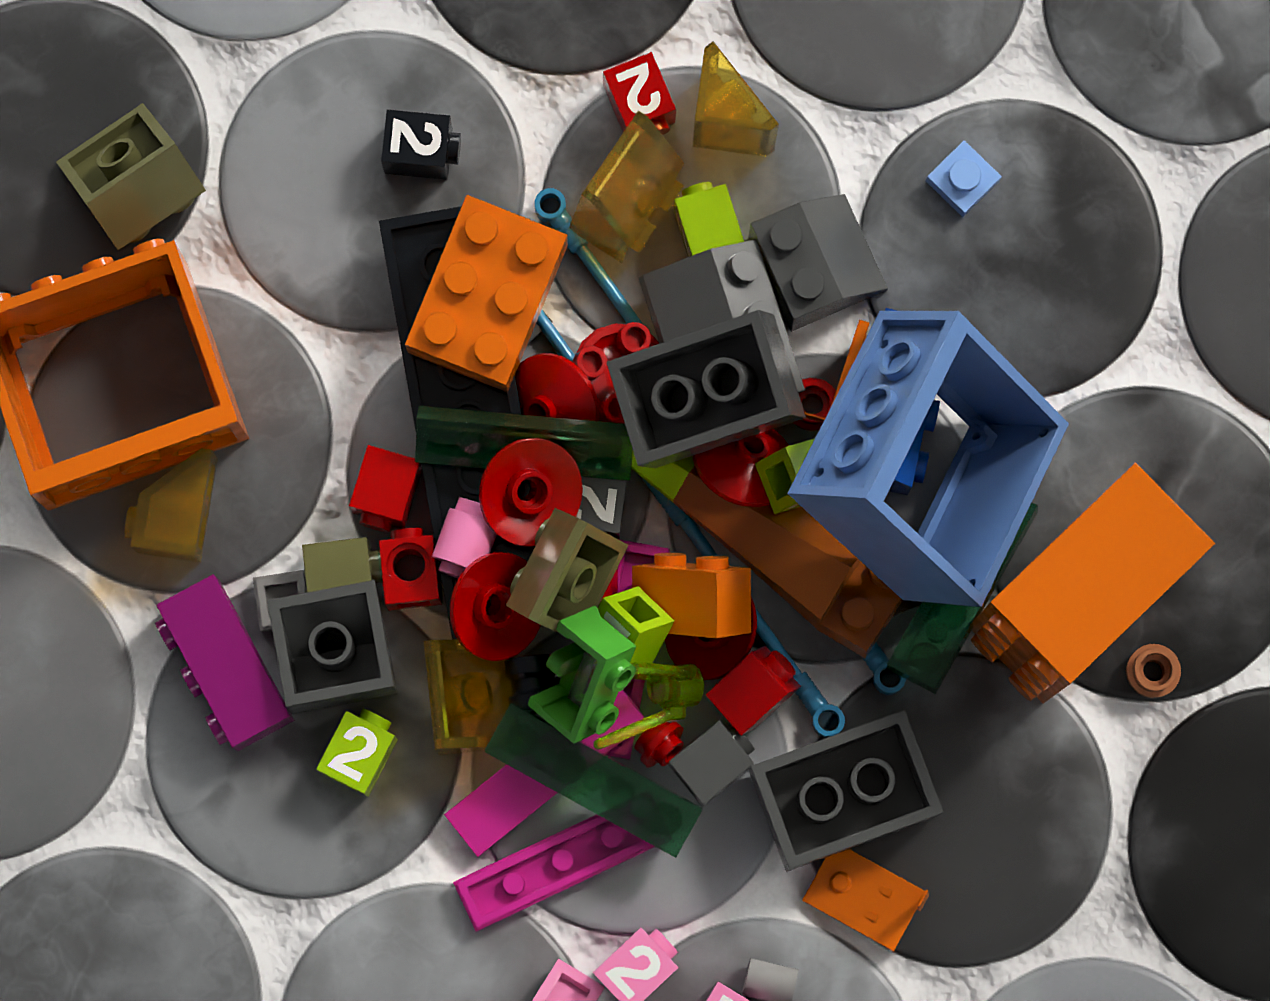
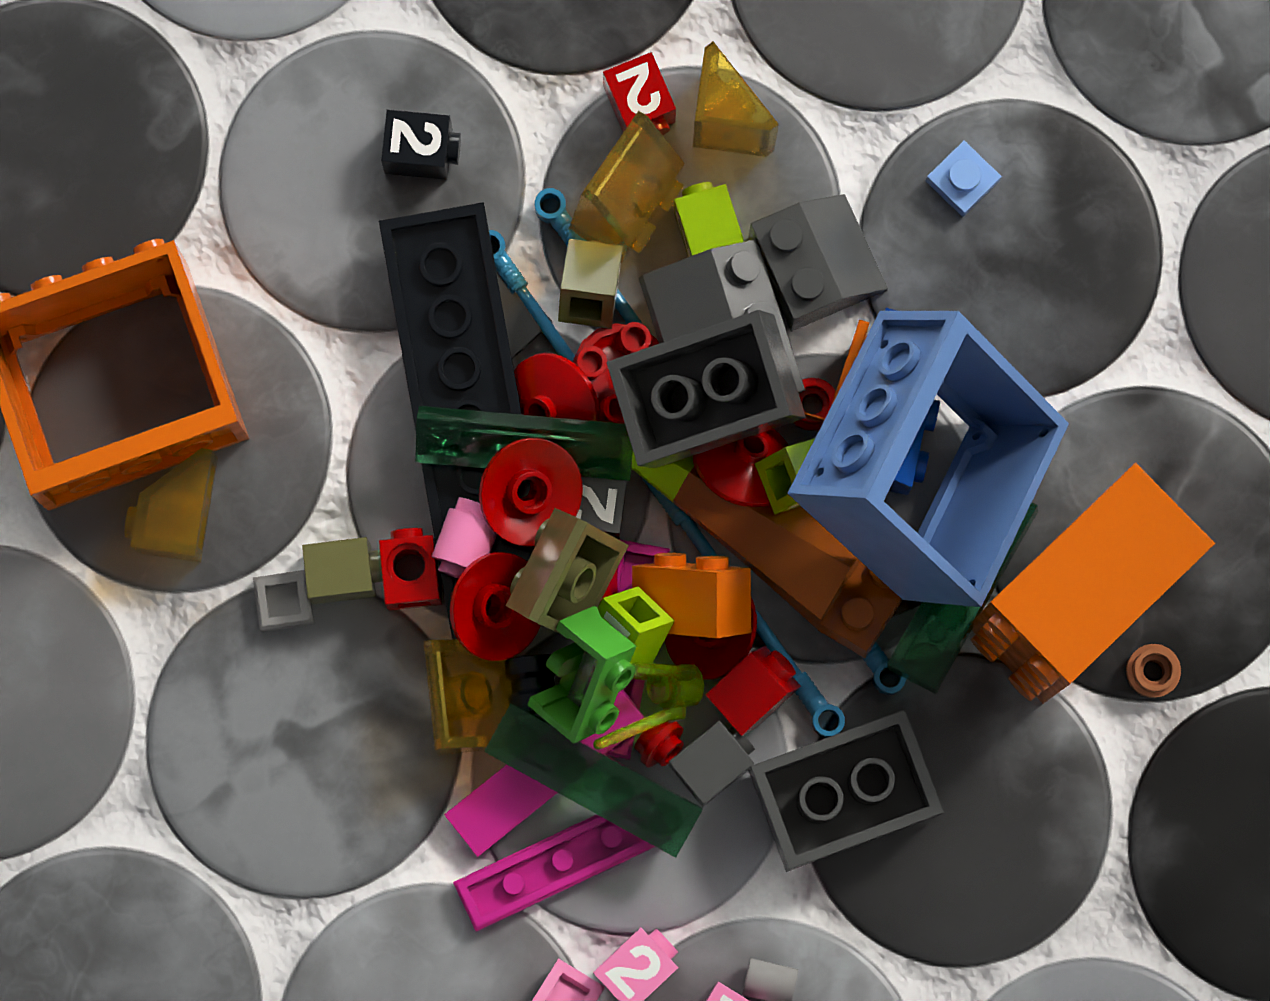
(131, 176): olive slope -> none
(222, 664): magenta brick -> none
(332, 647): dark grey slope -> none
(358, 751): lime brick -> none
(385, 489): red brick -> none
(487, 293): orange brick -> none
(590, 283): none -> olive brick
(865, 897): orange piece -> none

